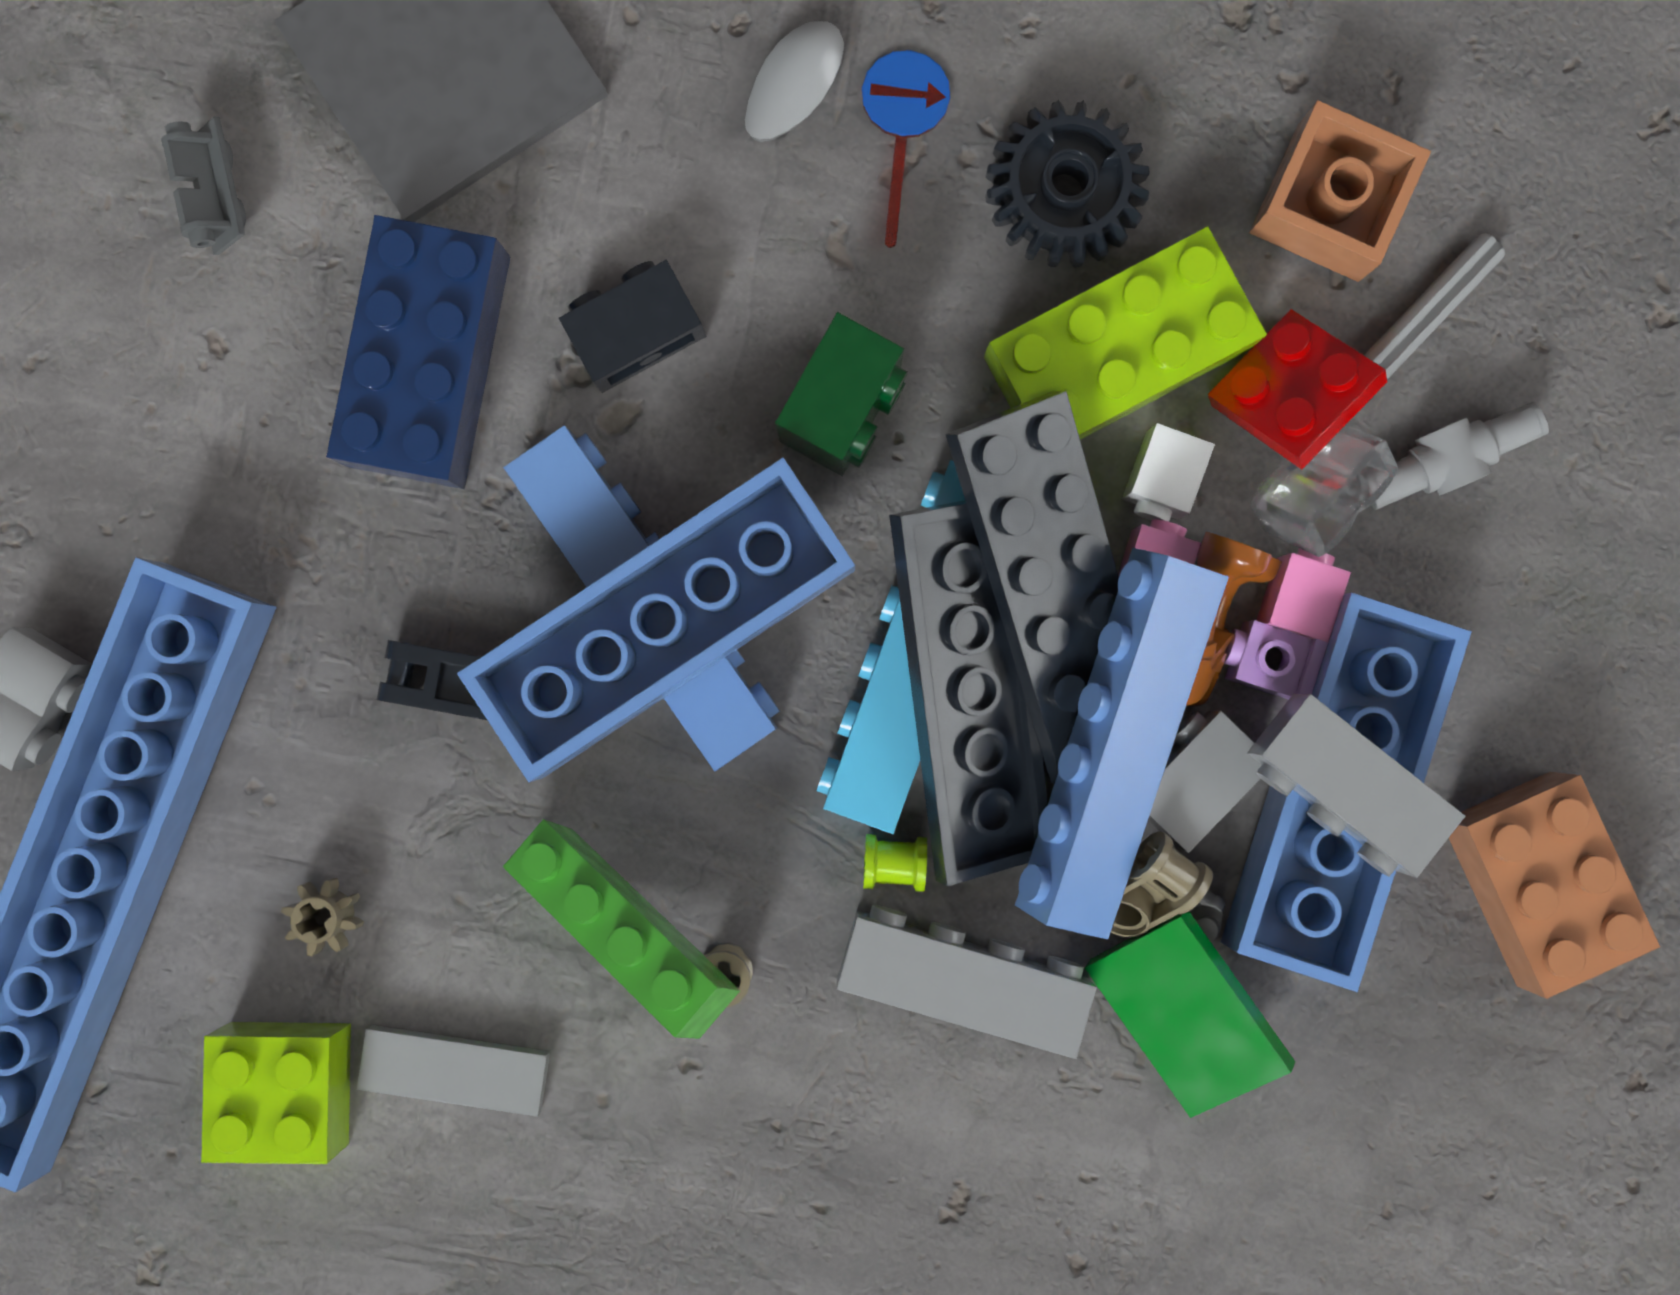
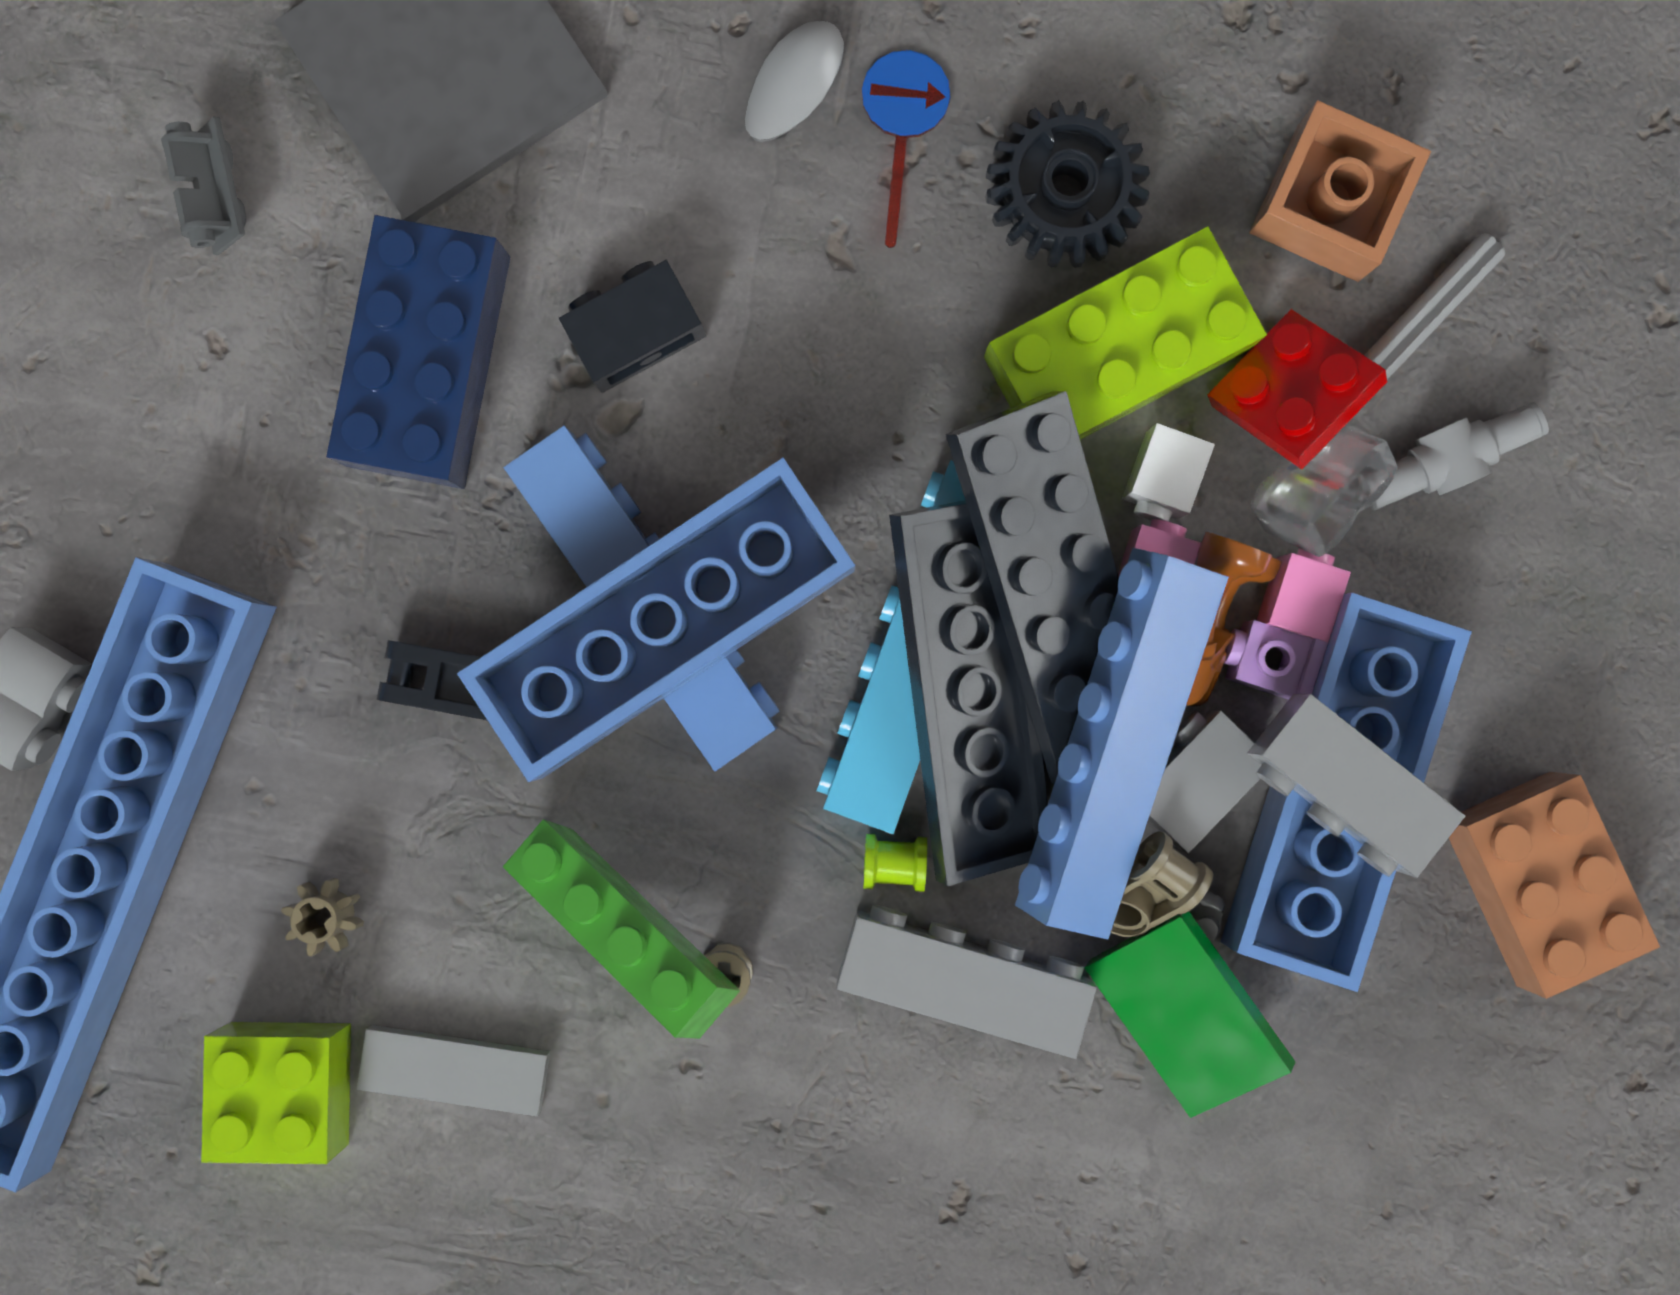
(841, 394): dark green brick -> none

